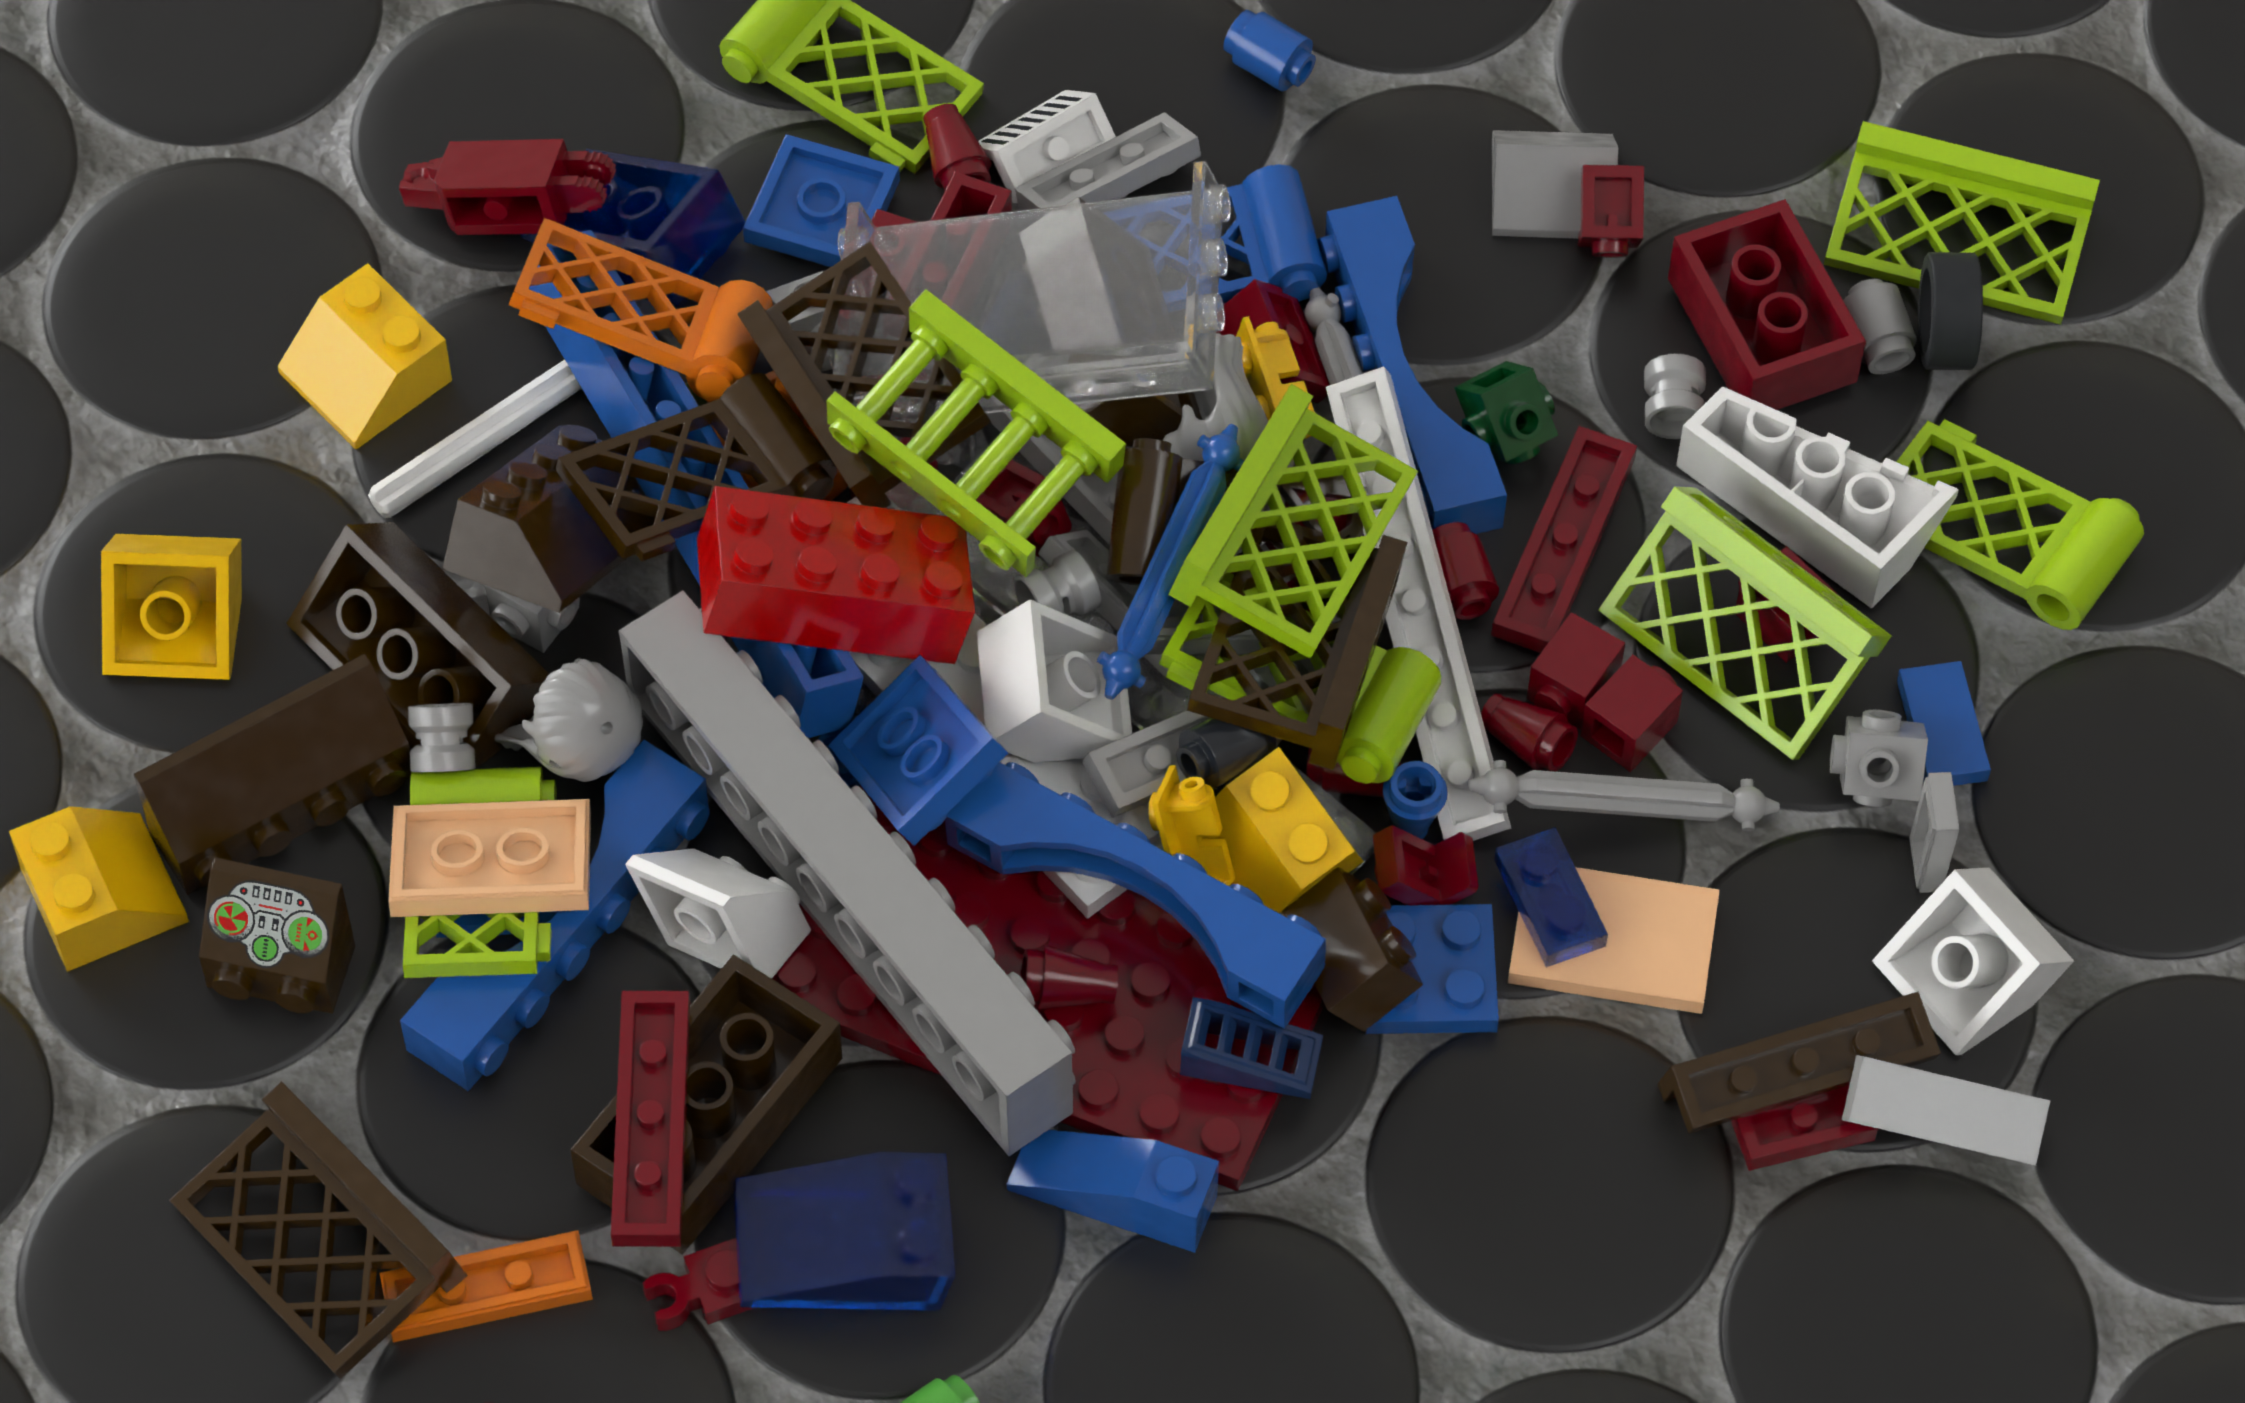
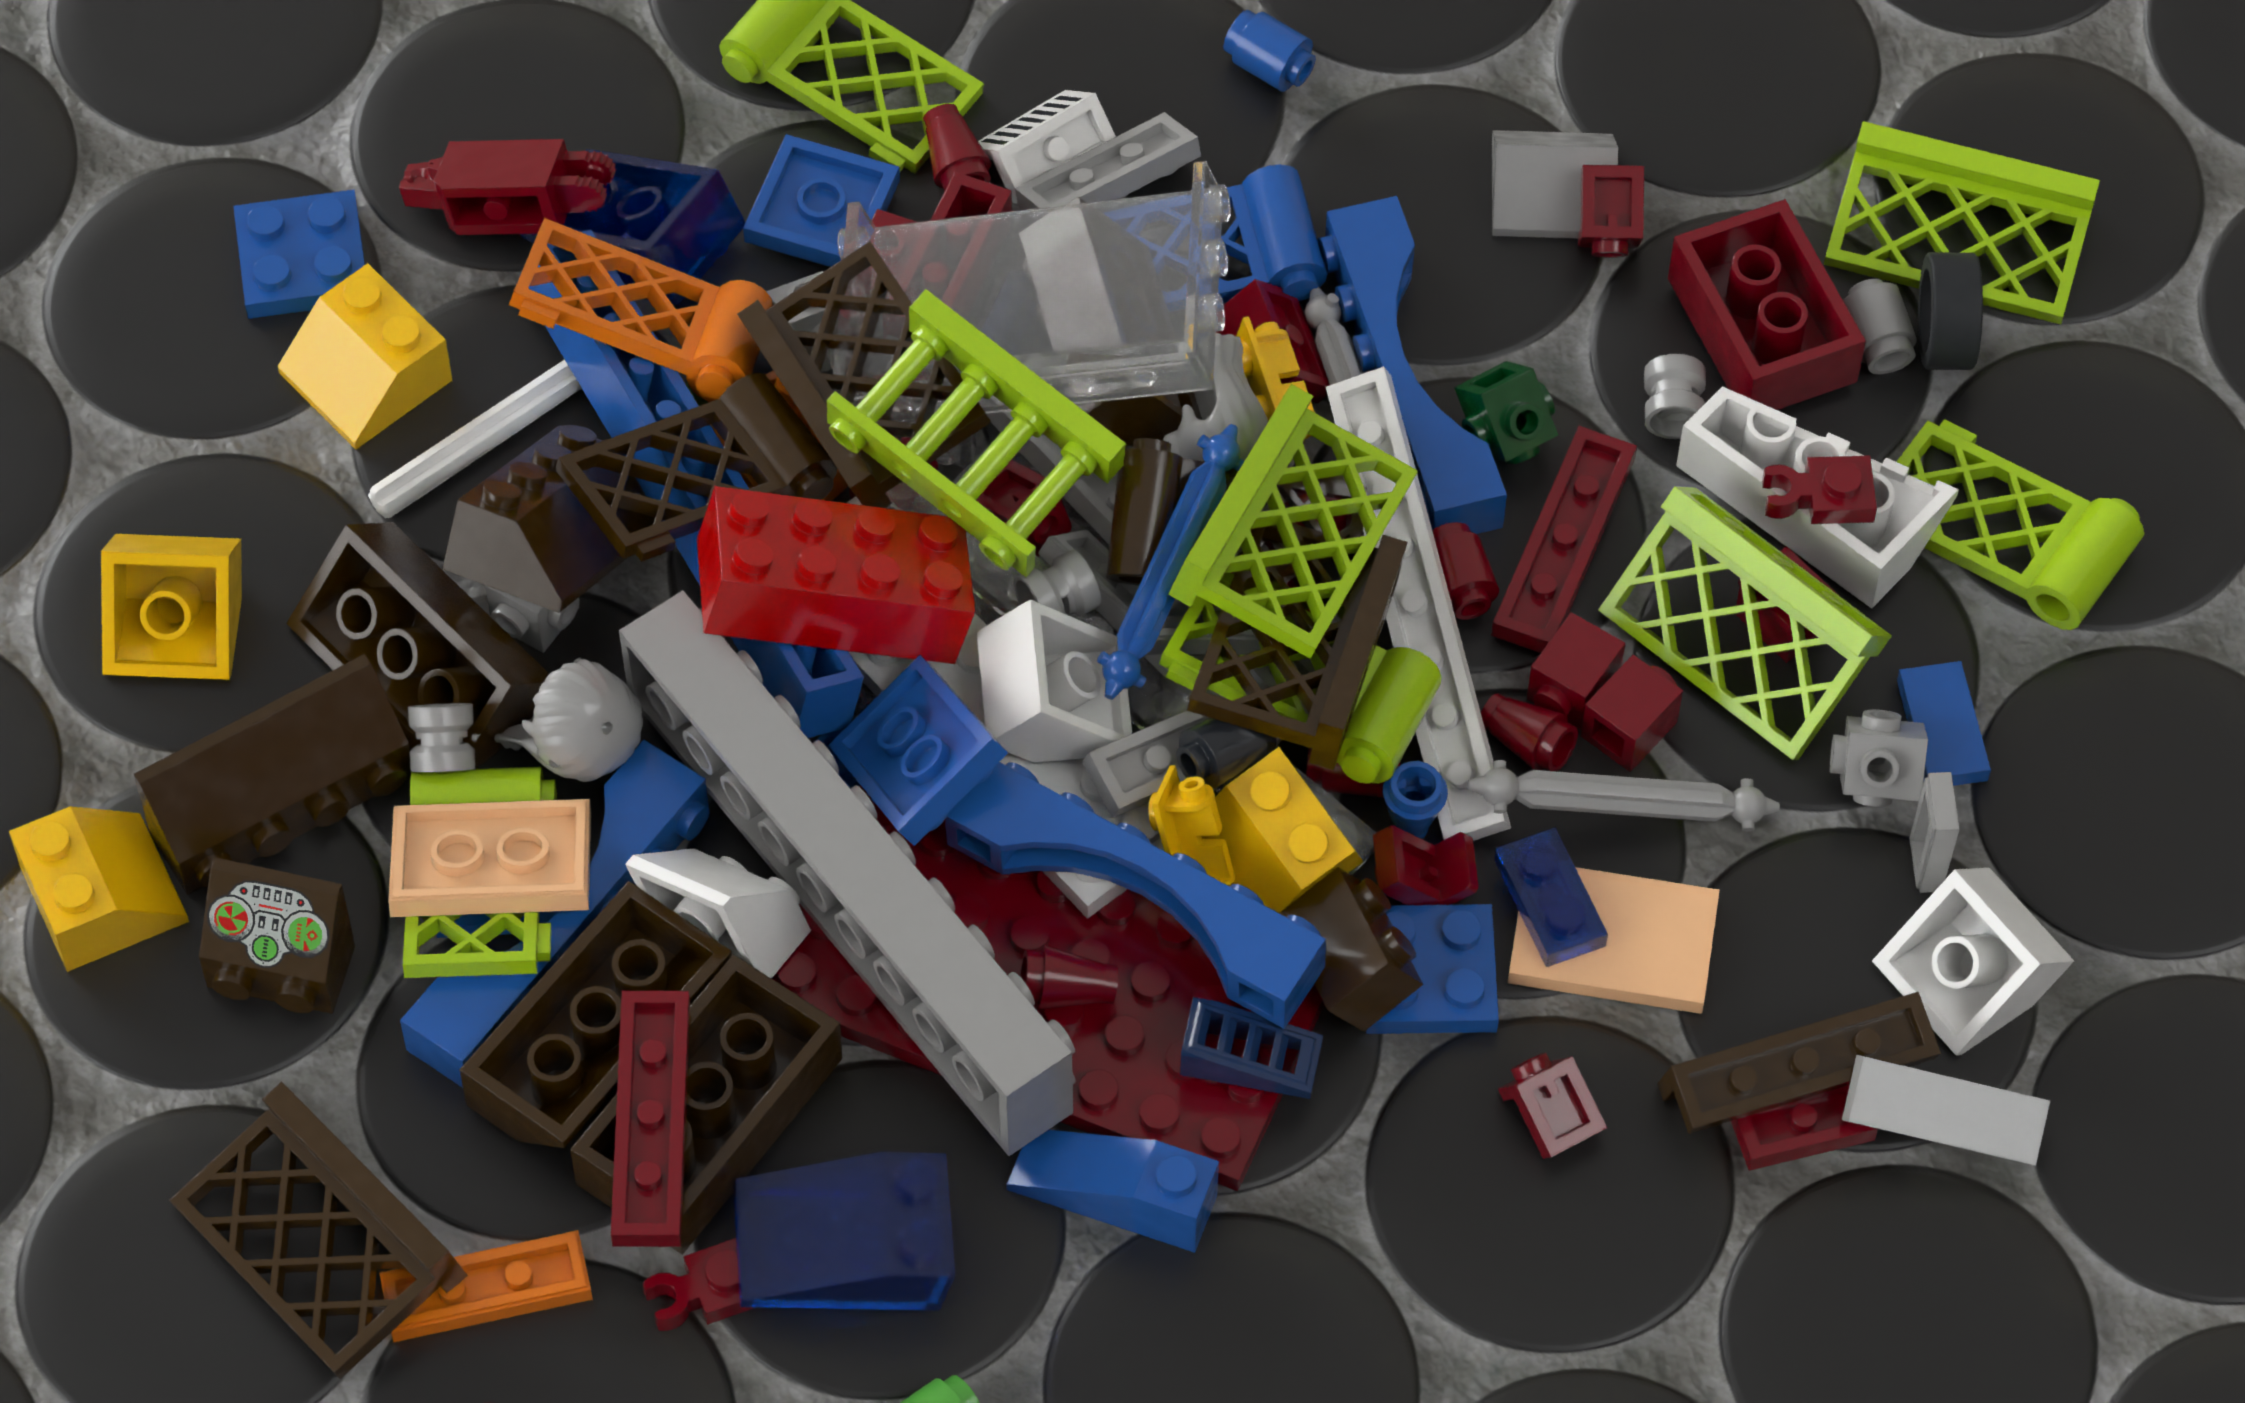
(296, 250): none -> blue plate
(560, 1045): none -> dark brown slope
(1553, 1103): none -> bracket
(1831, 488): none -> dark red plate

